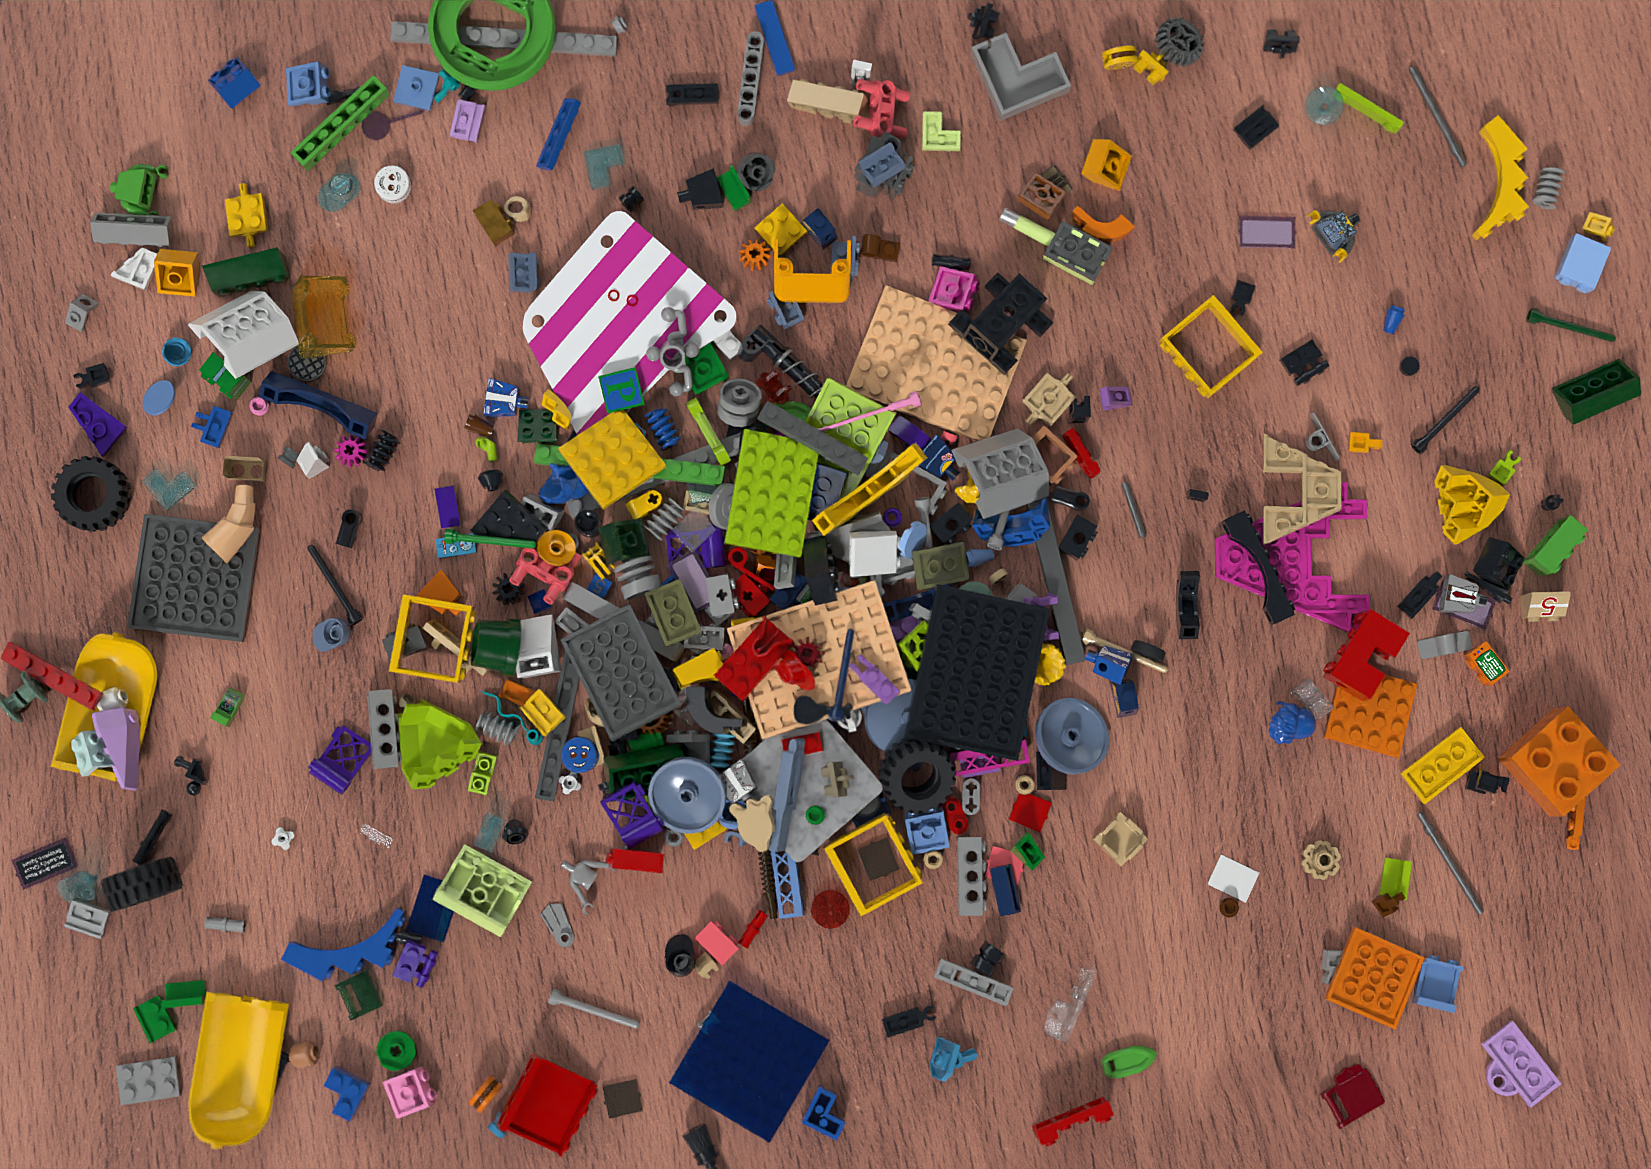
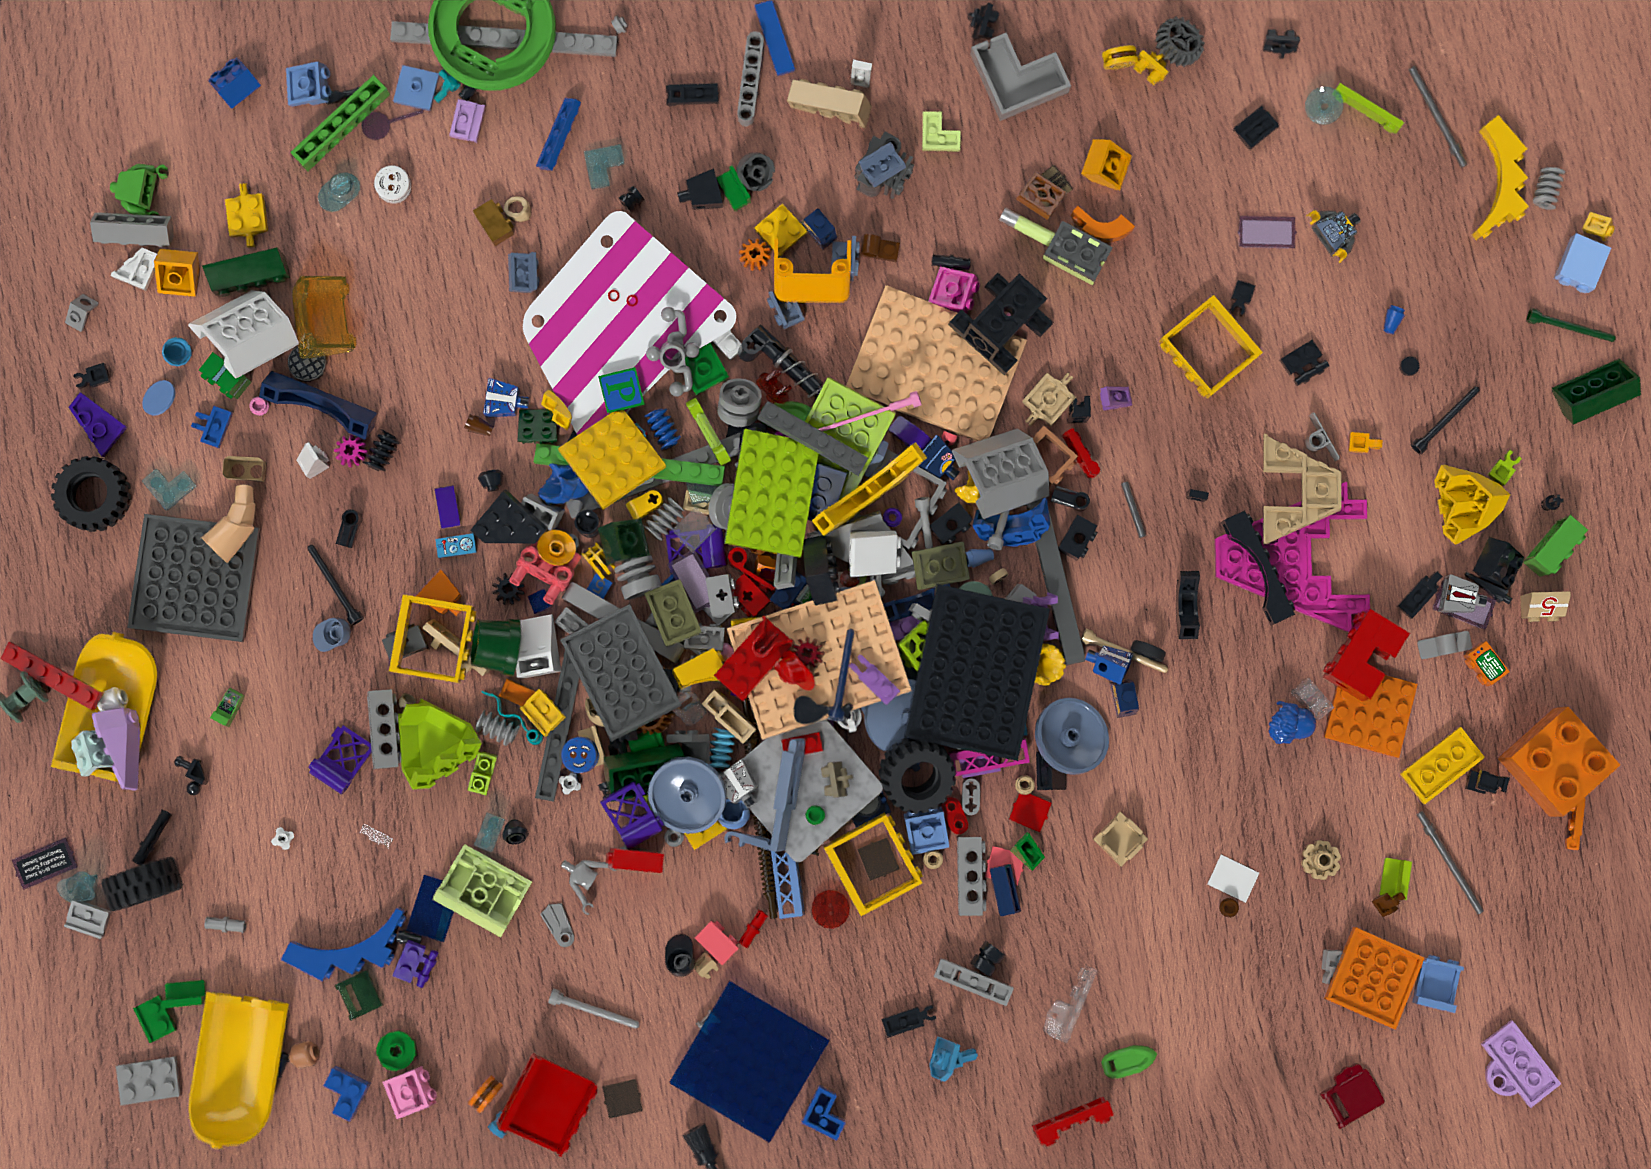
(289, 457): dark grey wheel -> none
(452, 536): green piece -> none
(488, 446): lime arm -> none
(702, 712): black arch -> none
(755, 821): tan tile -> none
(881, 108): coral piece -> none
(912, 539): light blue tile -> none

